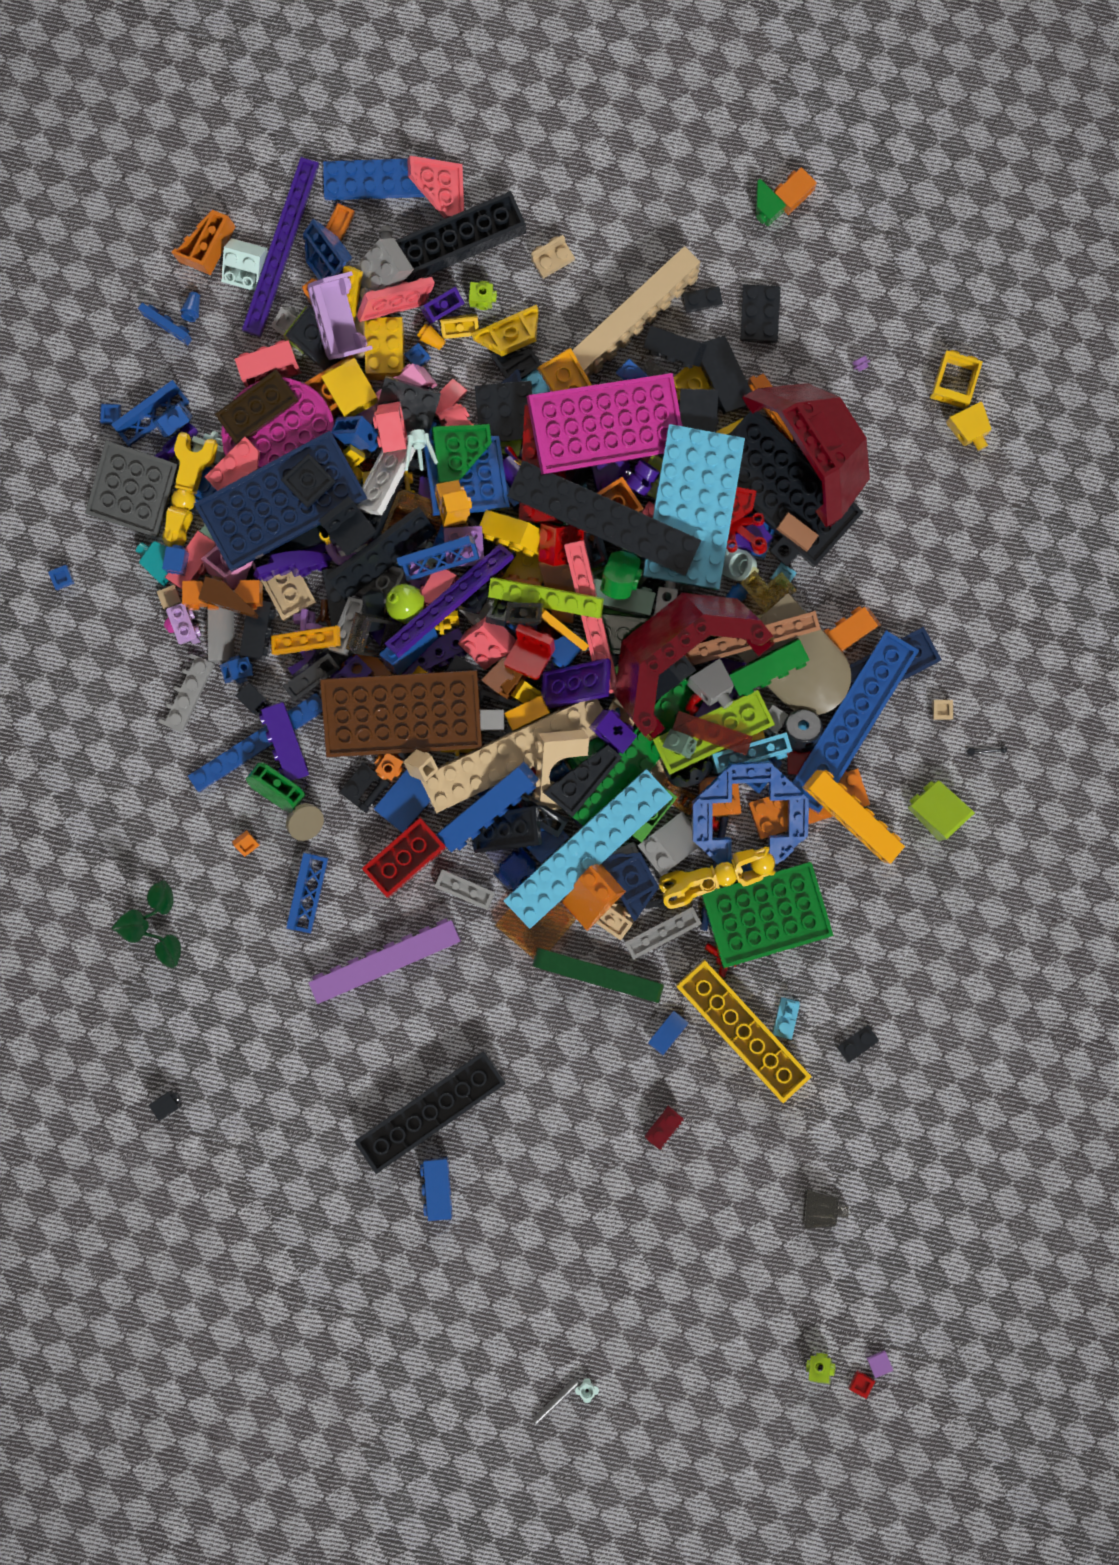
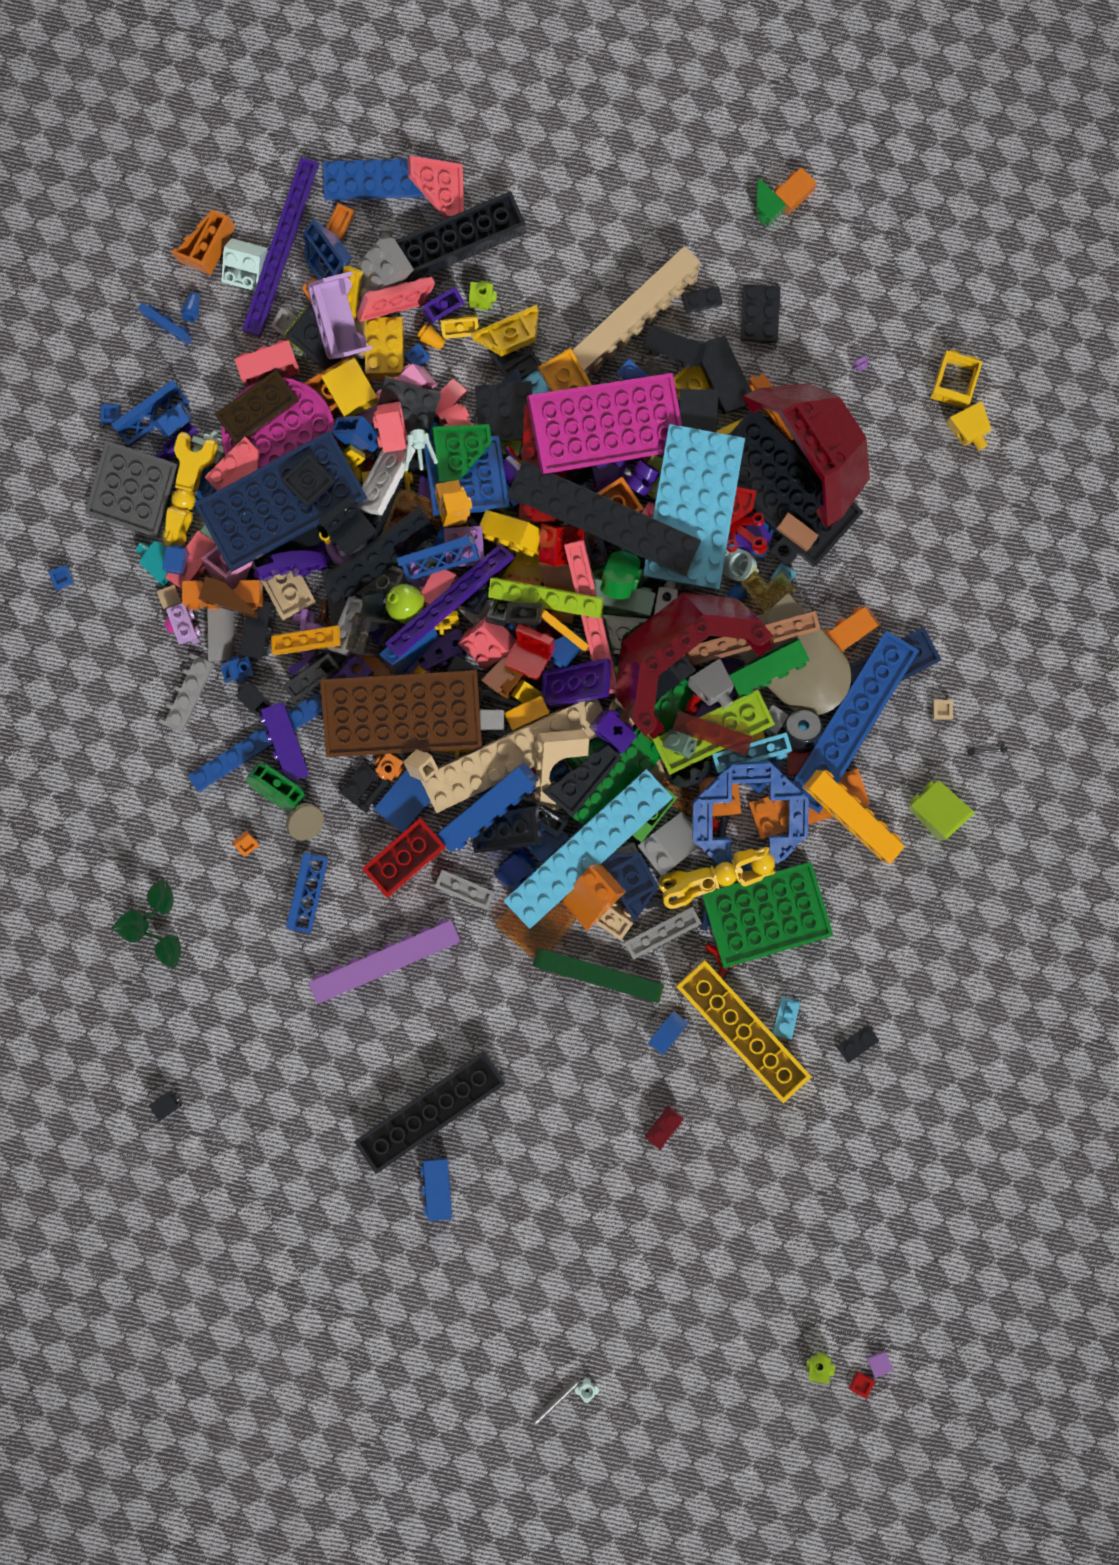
(552, 256): tan bracket -> none
(821, 1209): clear smoke torso -> none

